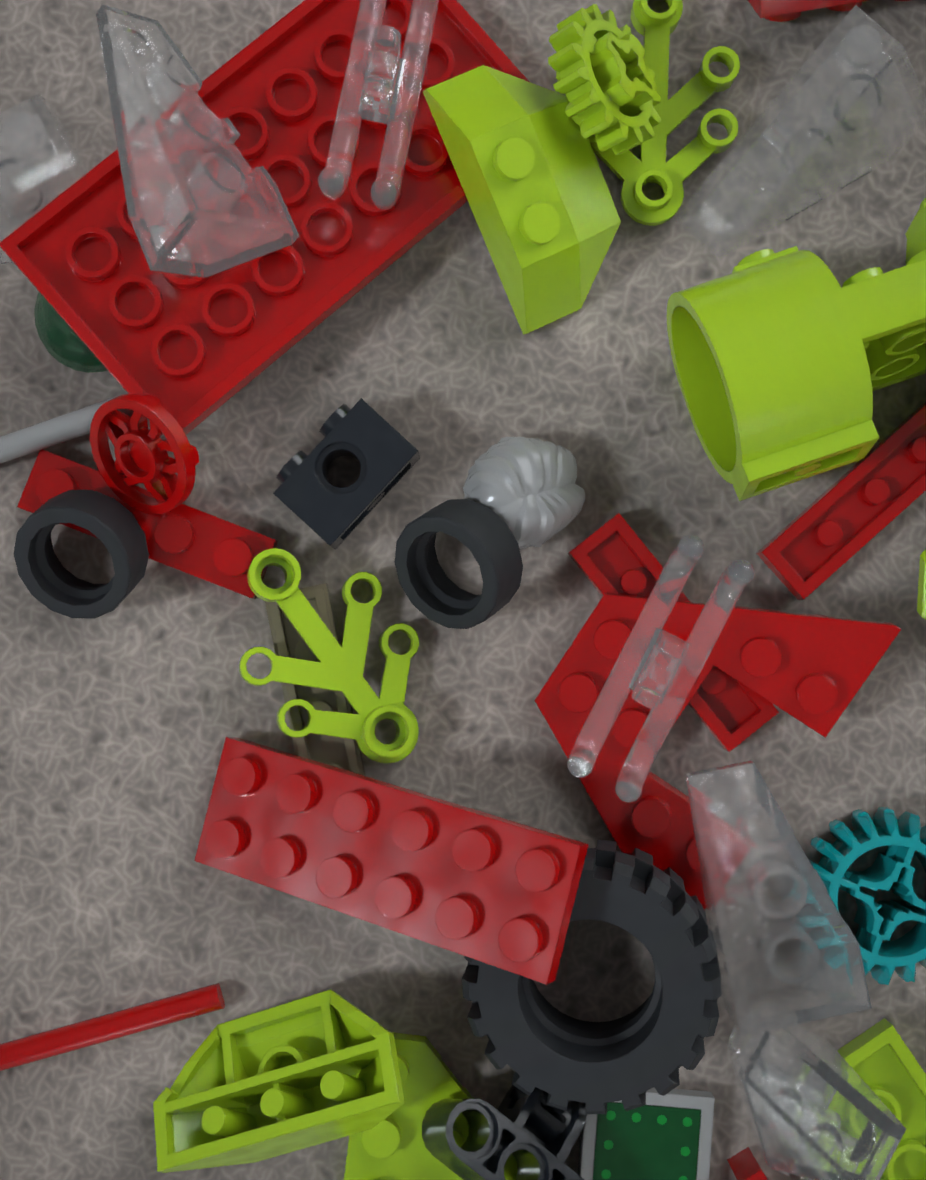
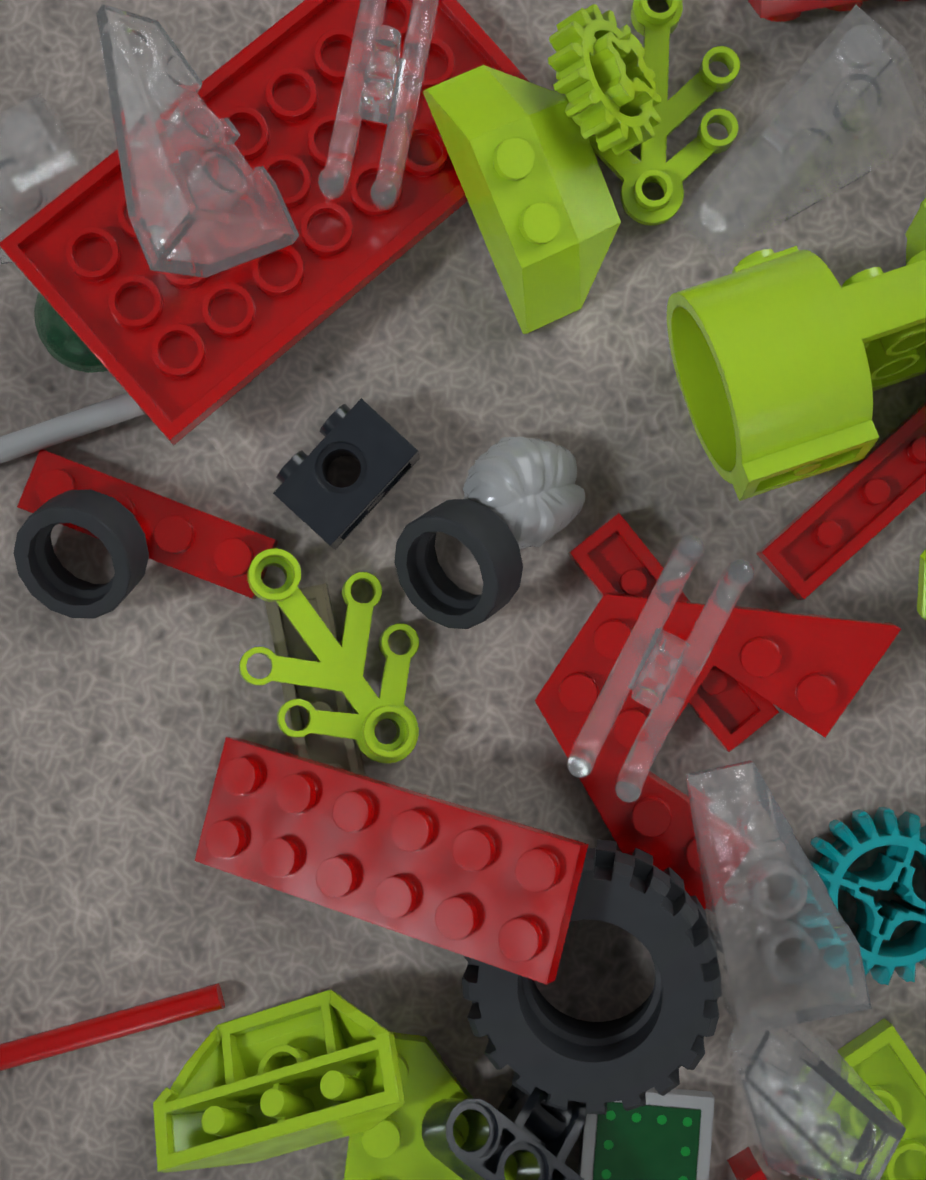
(142, 453): red wheel -> none

